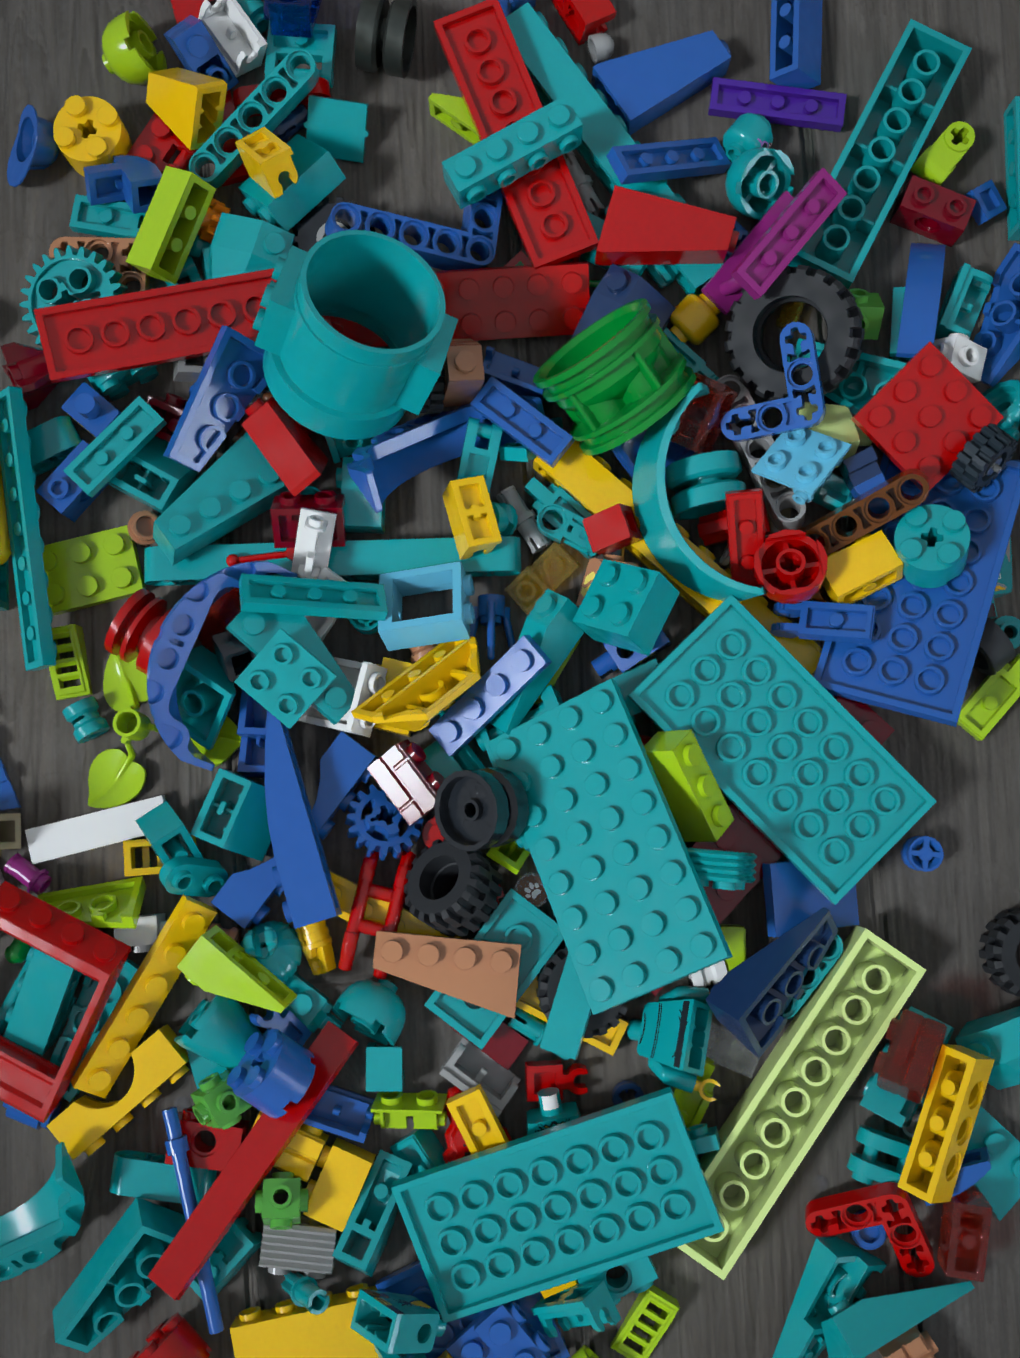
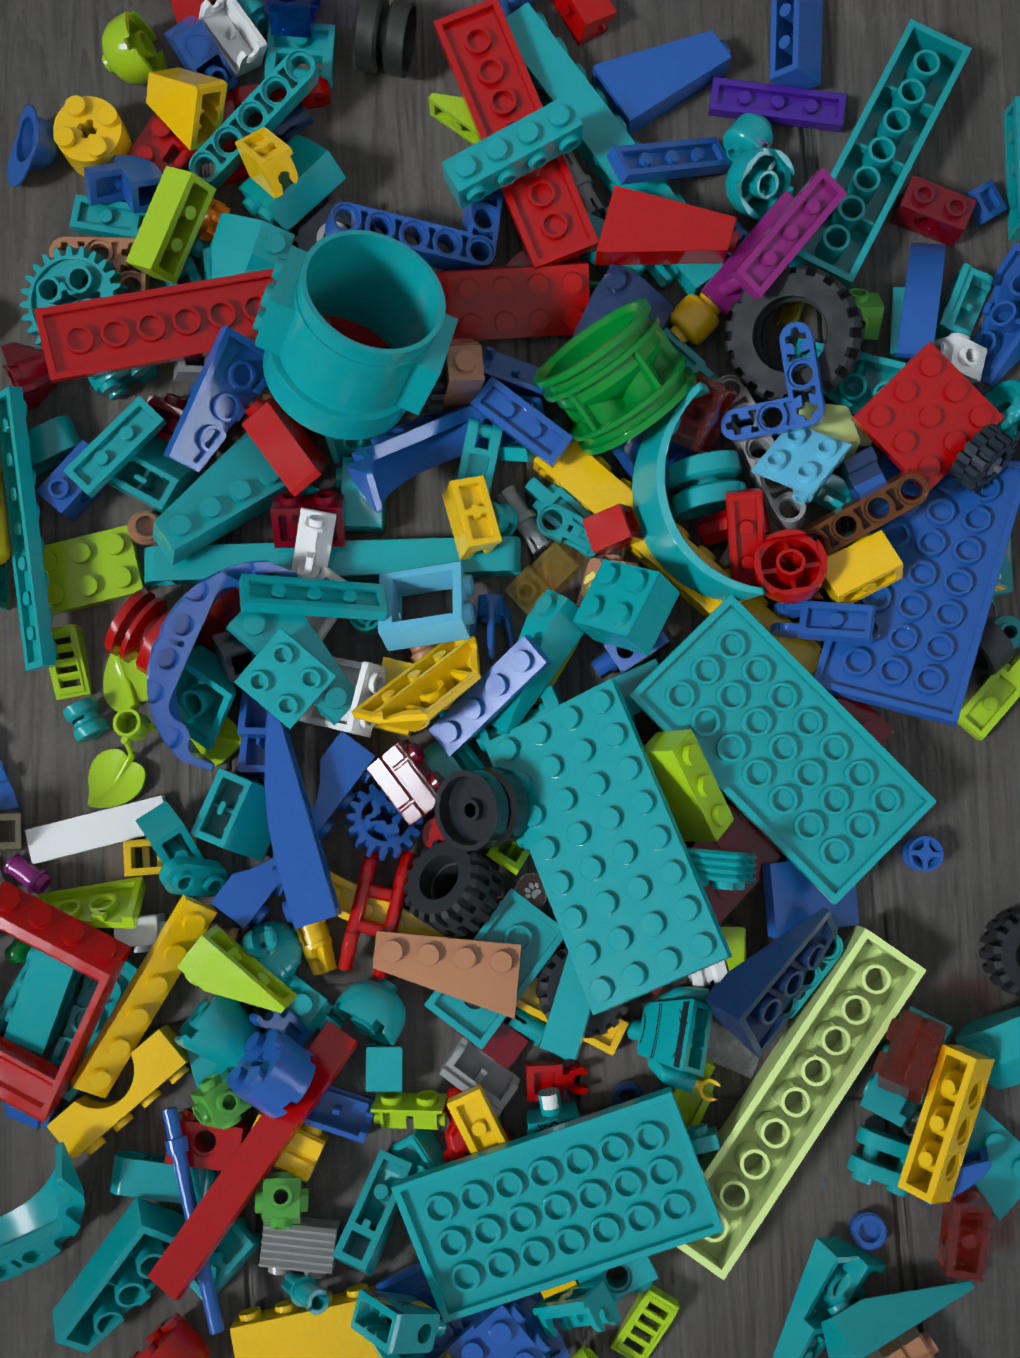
(90, 409): blue torso -> none
(233, 559): red hinge -> none
(338, 126): teal piece -> none
(339, 1183): yellow brick -> none
(600, 47): light grey hinge -> none
(878, 1212): red beam -> none
(935, 527): teal brick -> none
(942, 157): lime piece -> none

